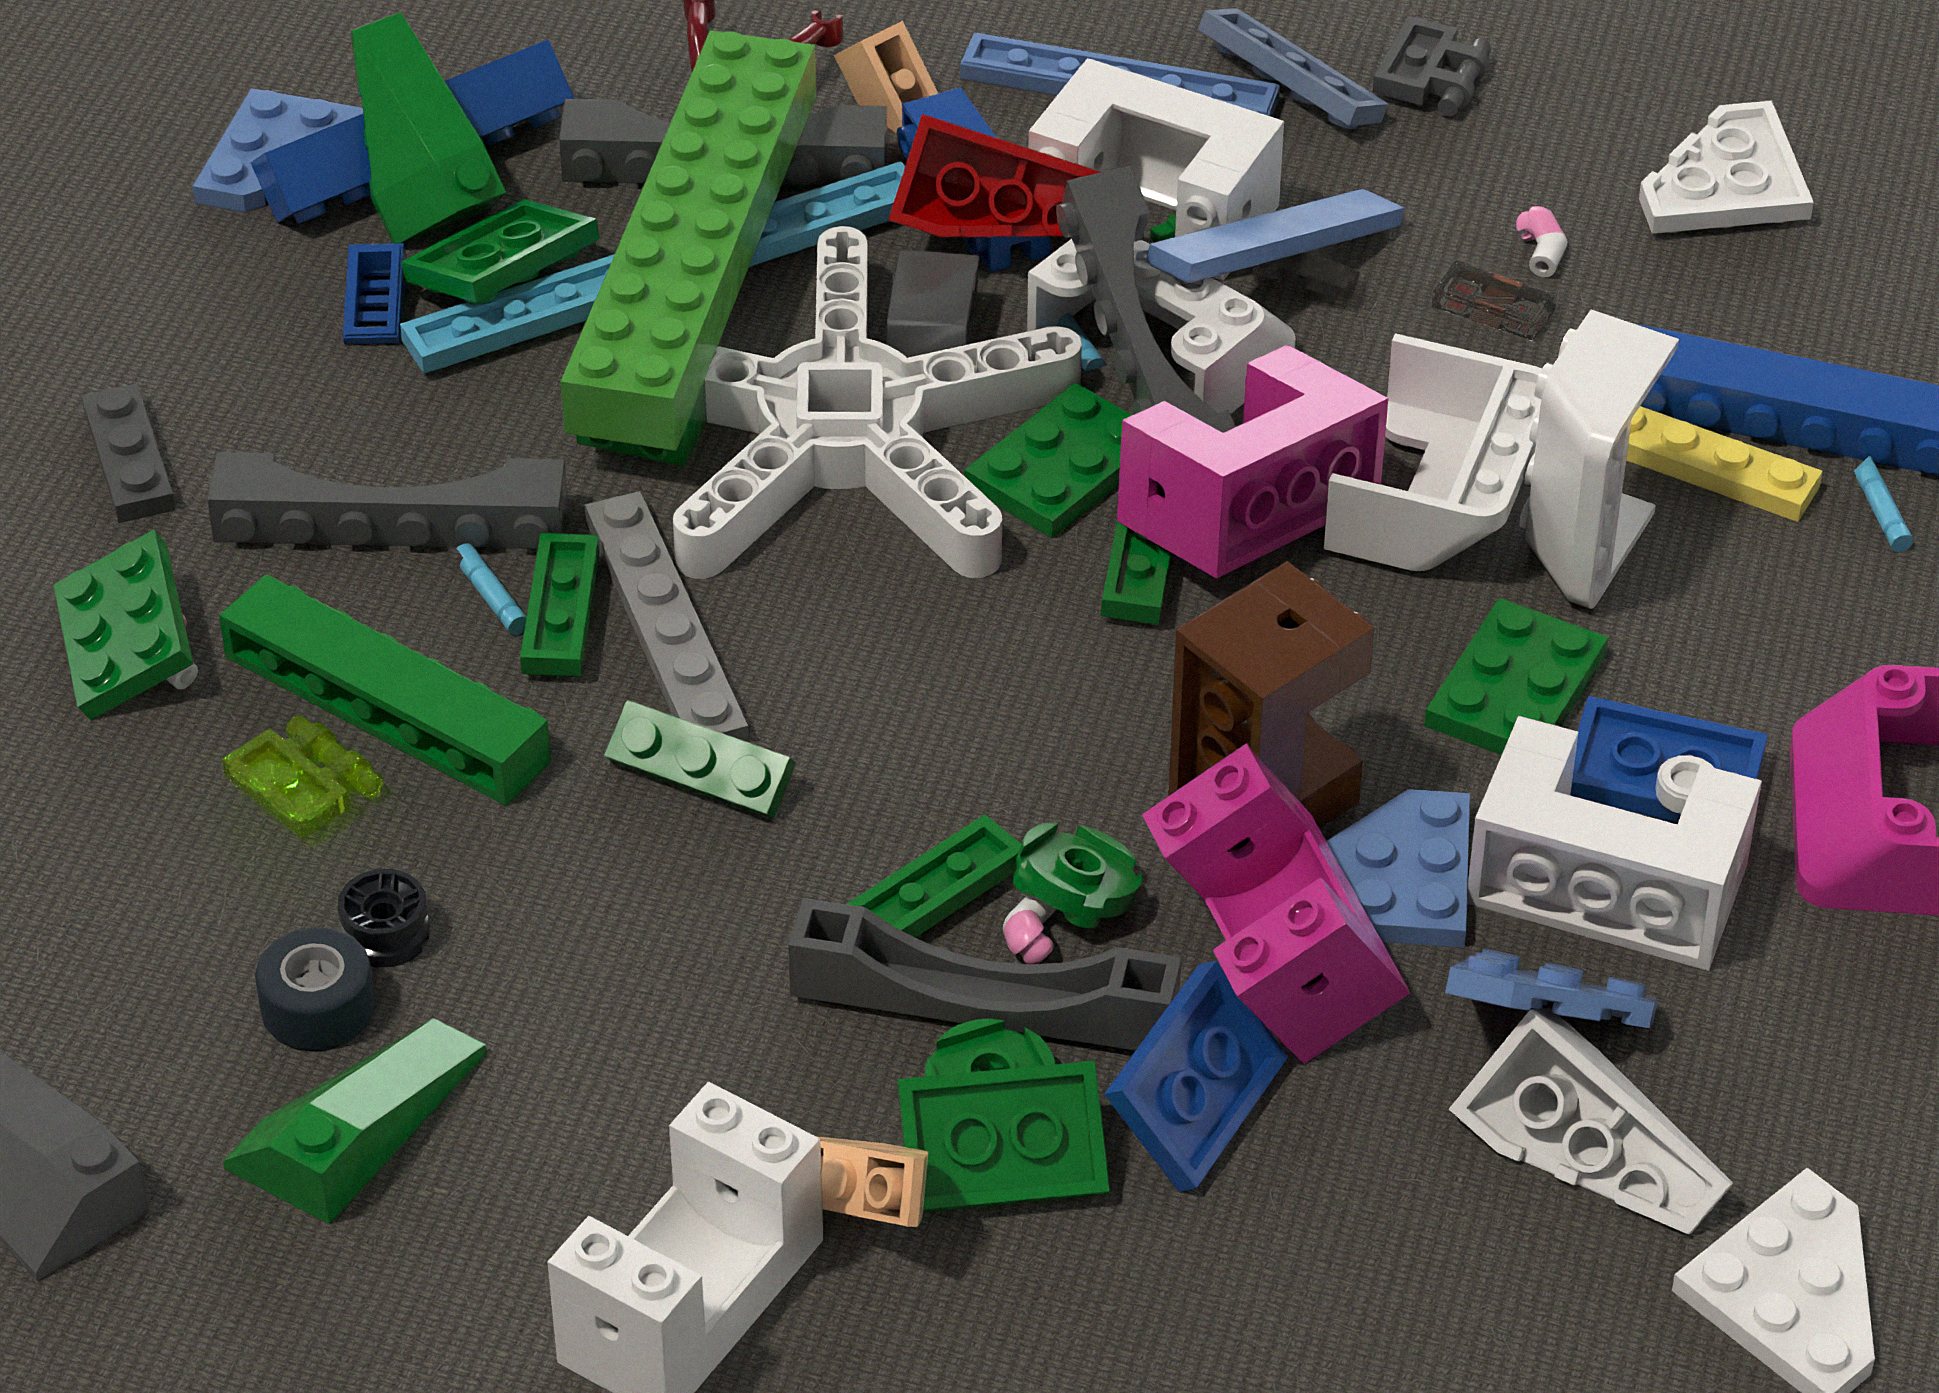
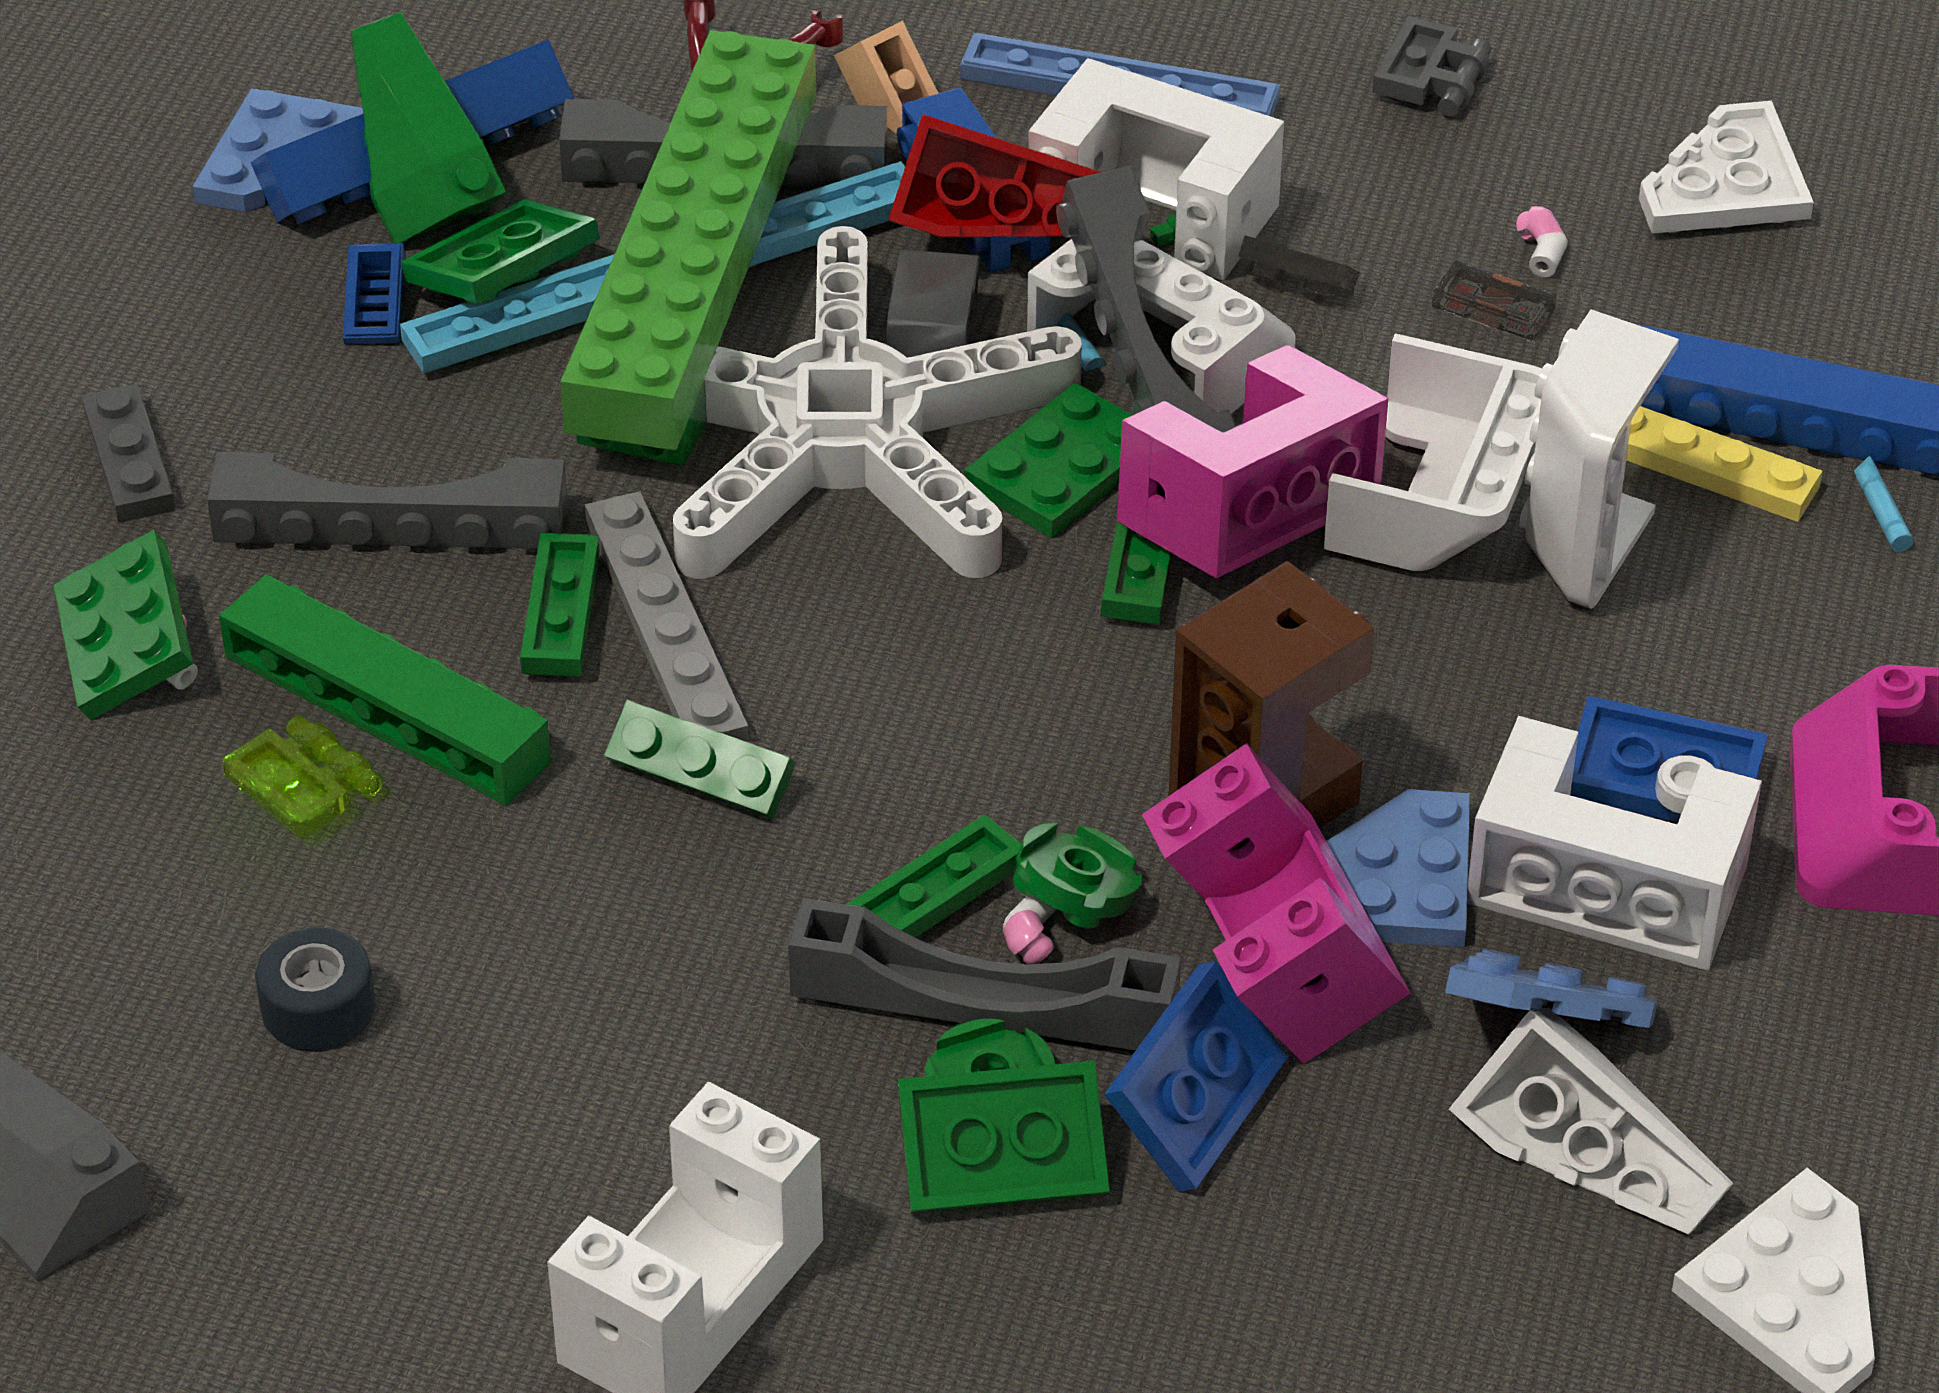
(347, 1128): green wedge -> none
(385, 915): black wheel -> none
(492, 590): medium azure wheel -> none
(873, 1180): light nougat slope -> none
(1274, 235): medium blue tile -> none
(1285, 62): sand blue plate -> none
(1512, 669): green plate -> none

